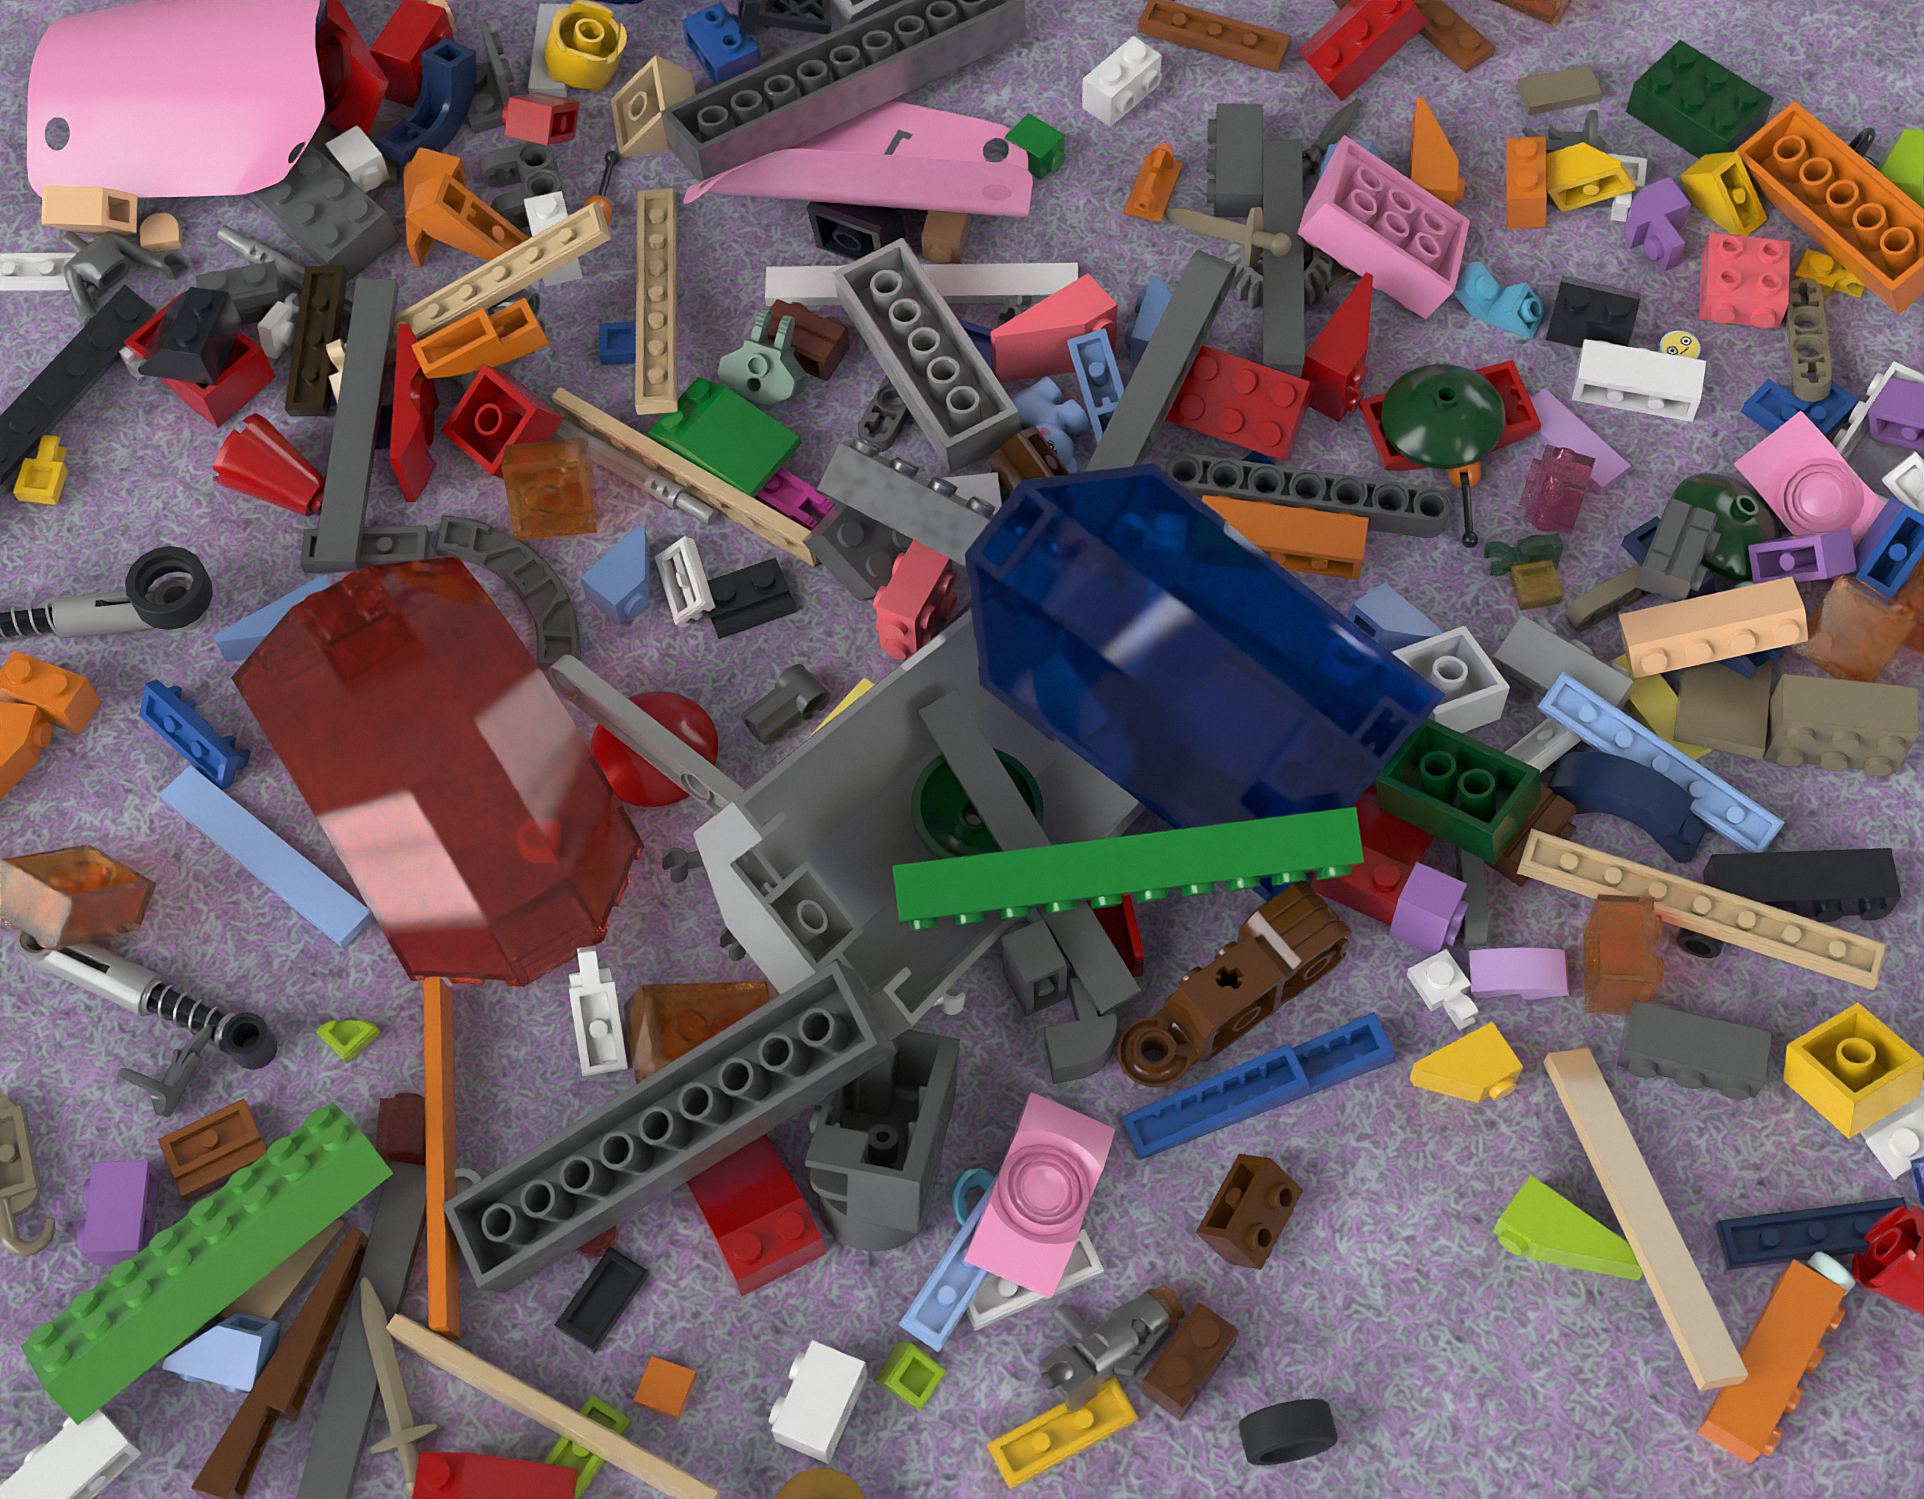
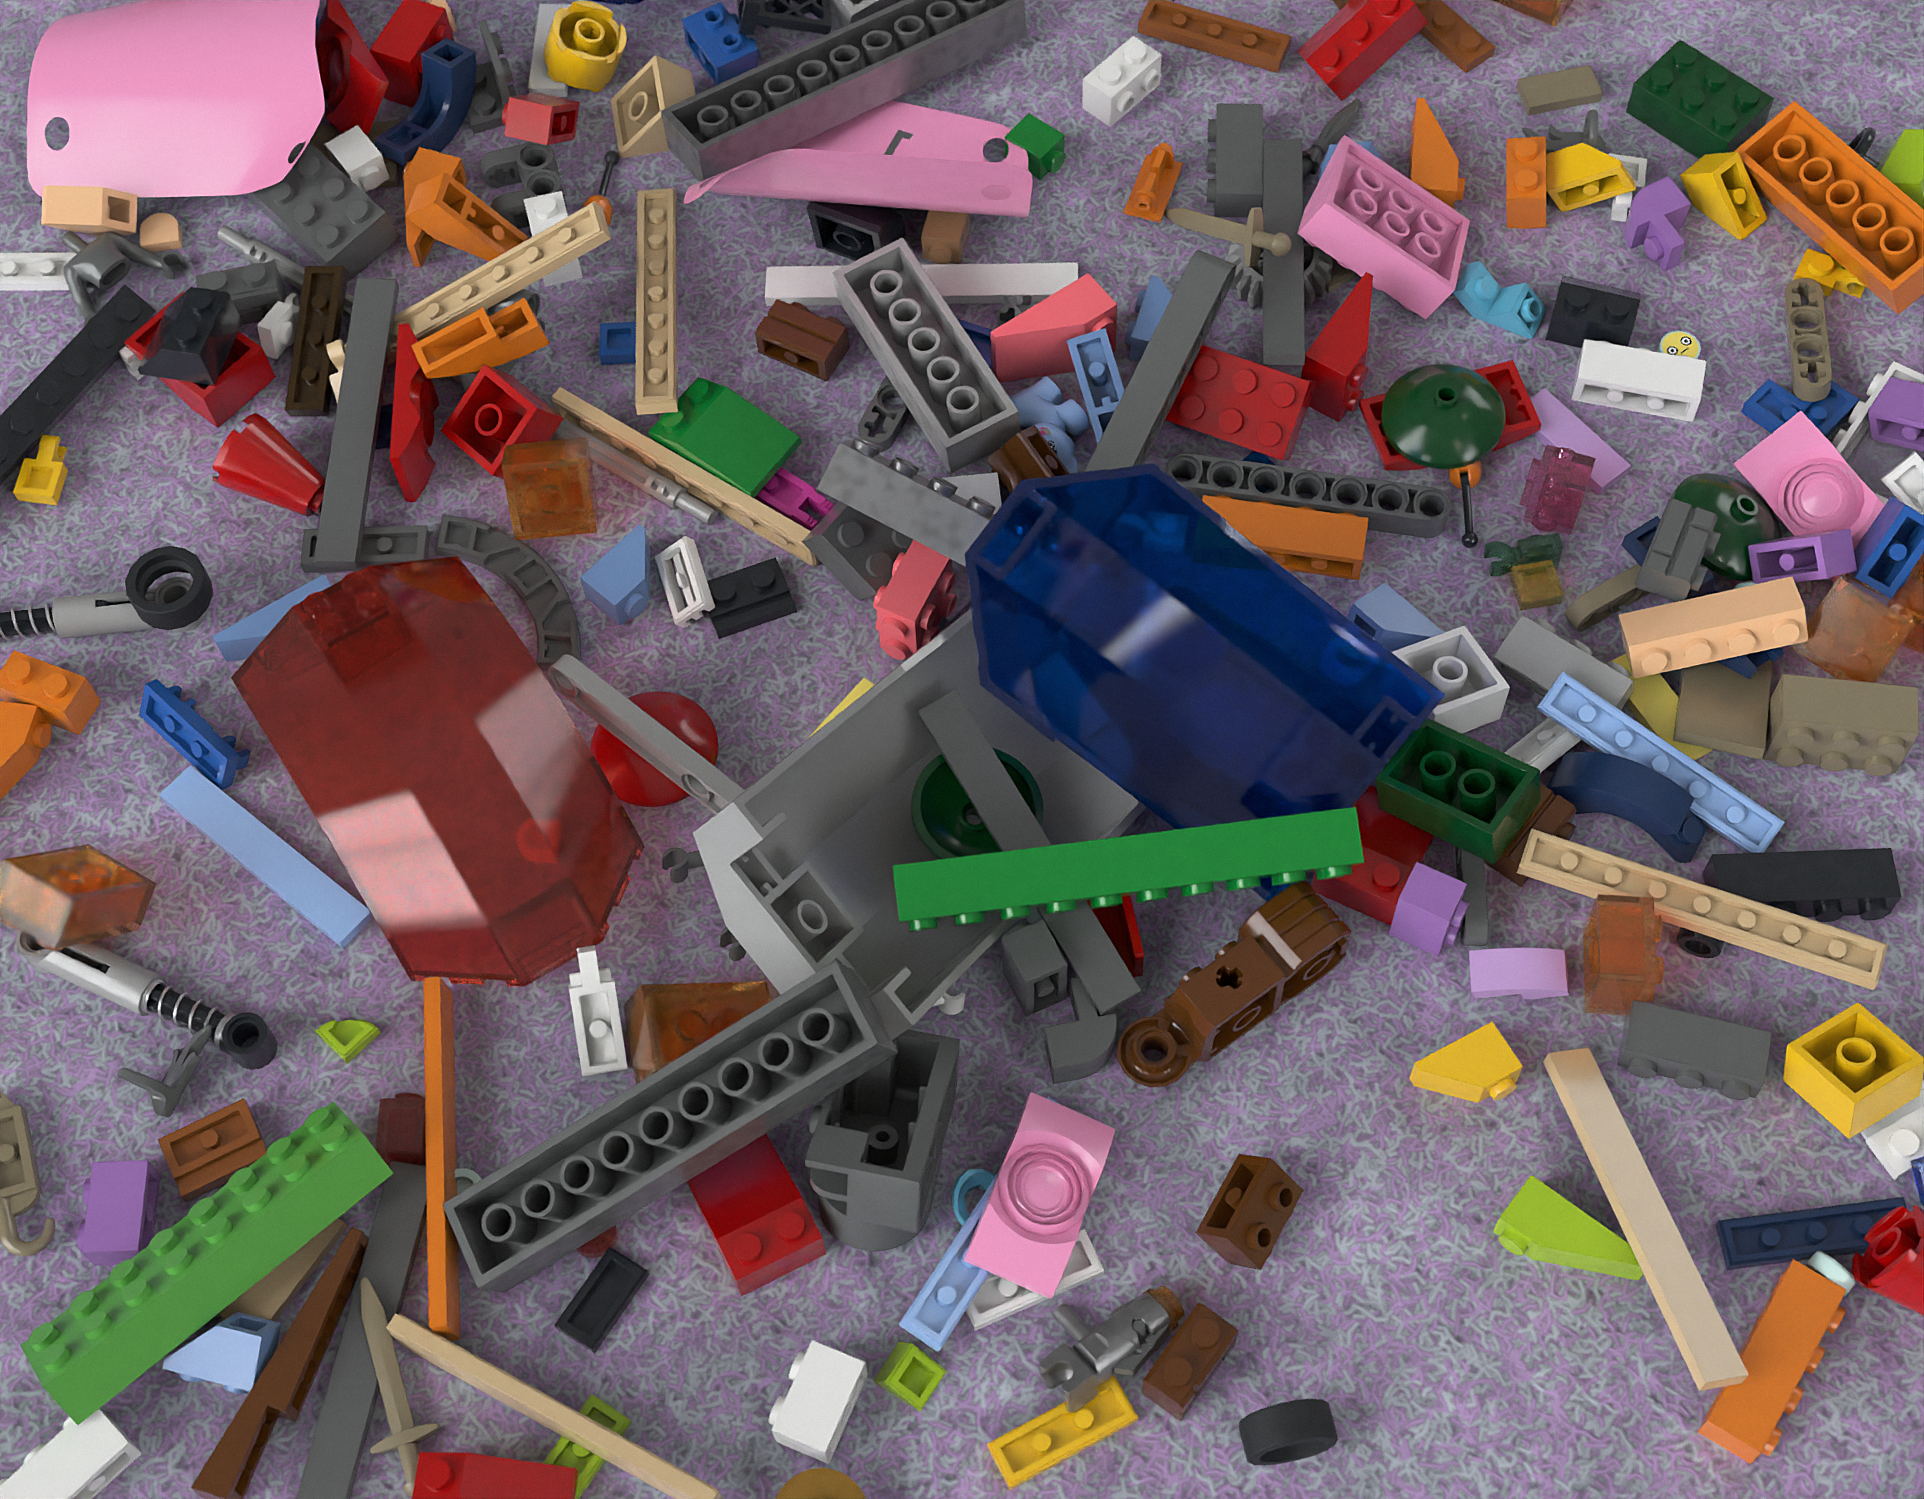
(665, 1387): orange tile -> none
(765, 367): sand green hinge -> none
(794, 697): dark grey piece -> none
(1260, 1086): blue slope -> none
(1445, 985): white plate -> none
(1744, 280): coral brick -> none

